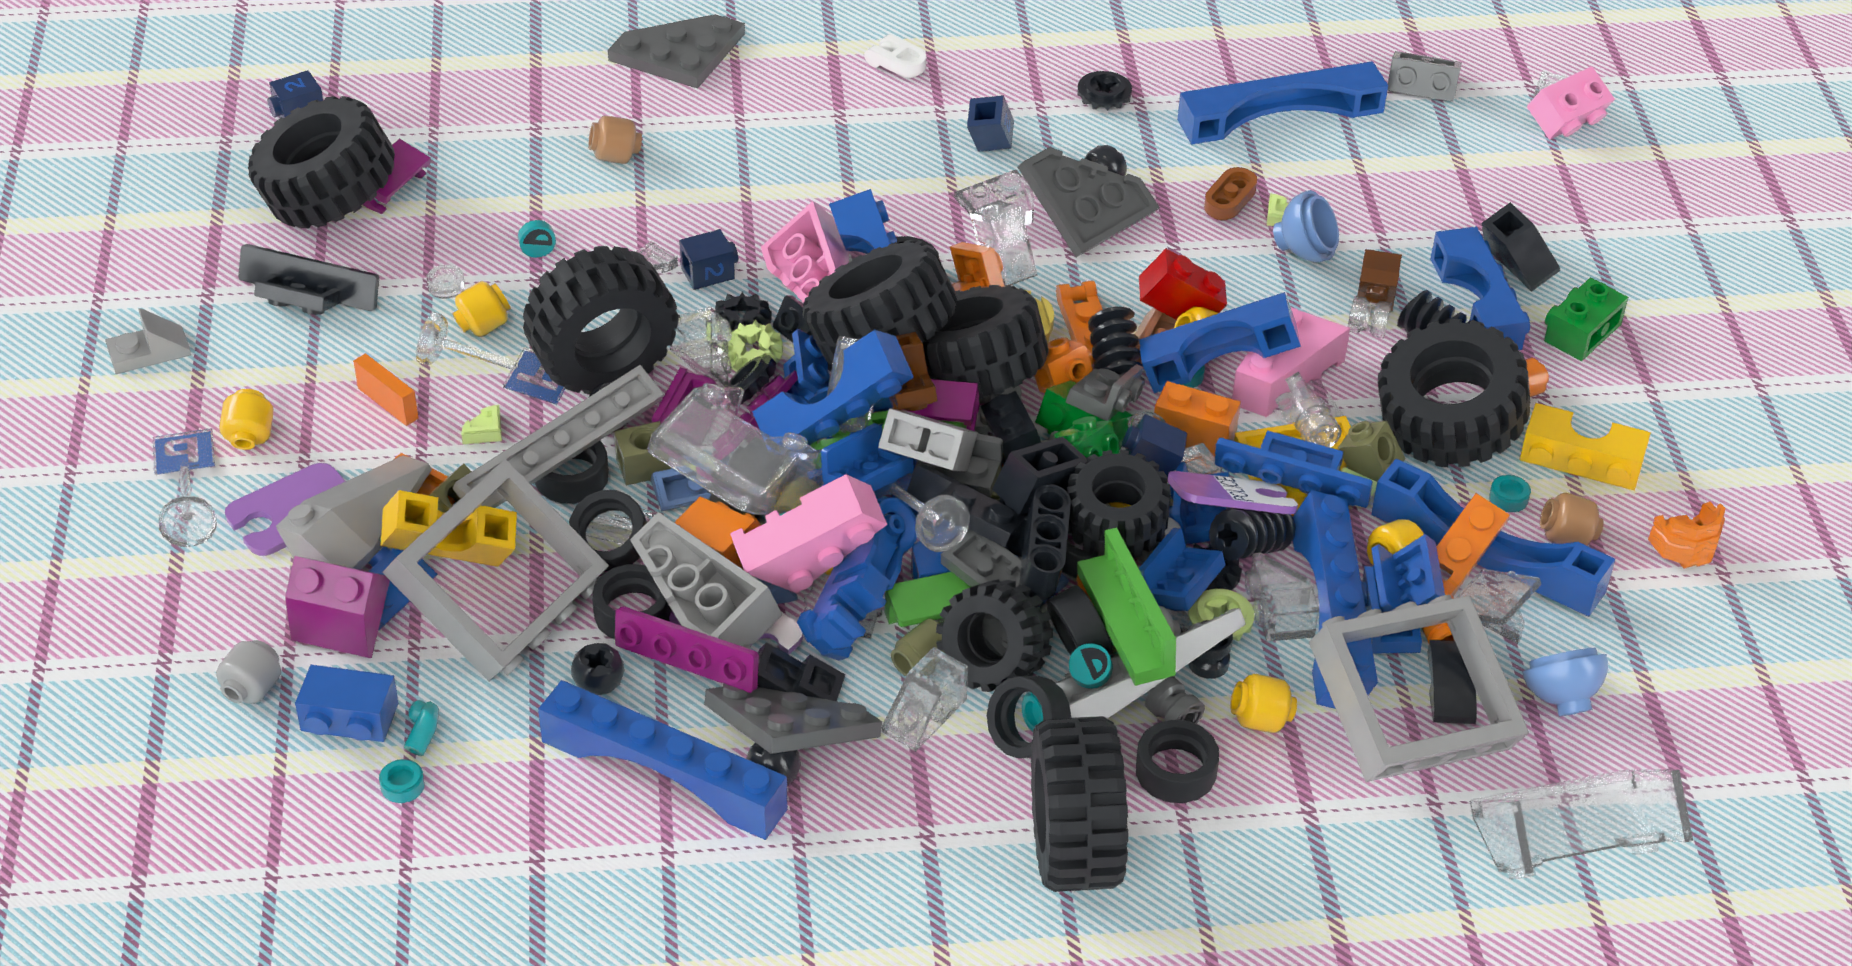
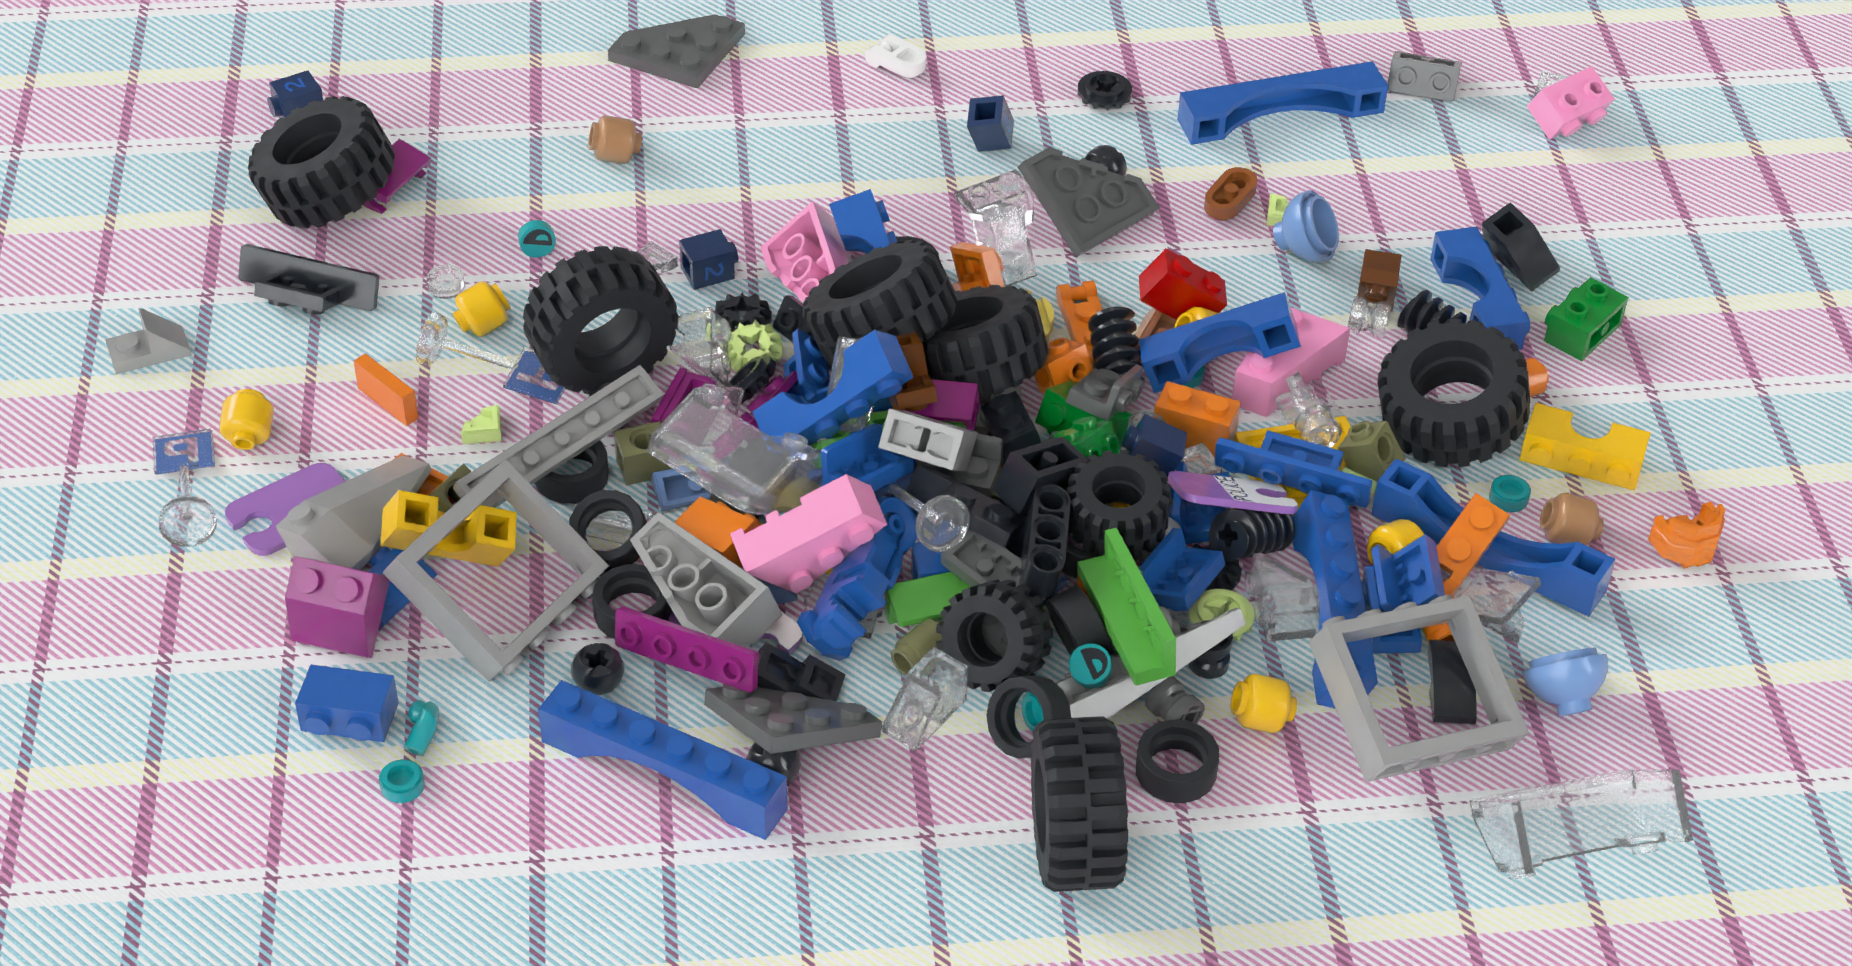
(248, 672): light grey head -> none

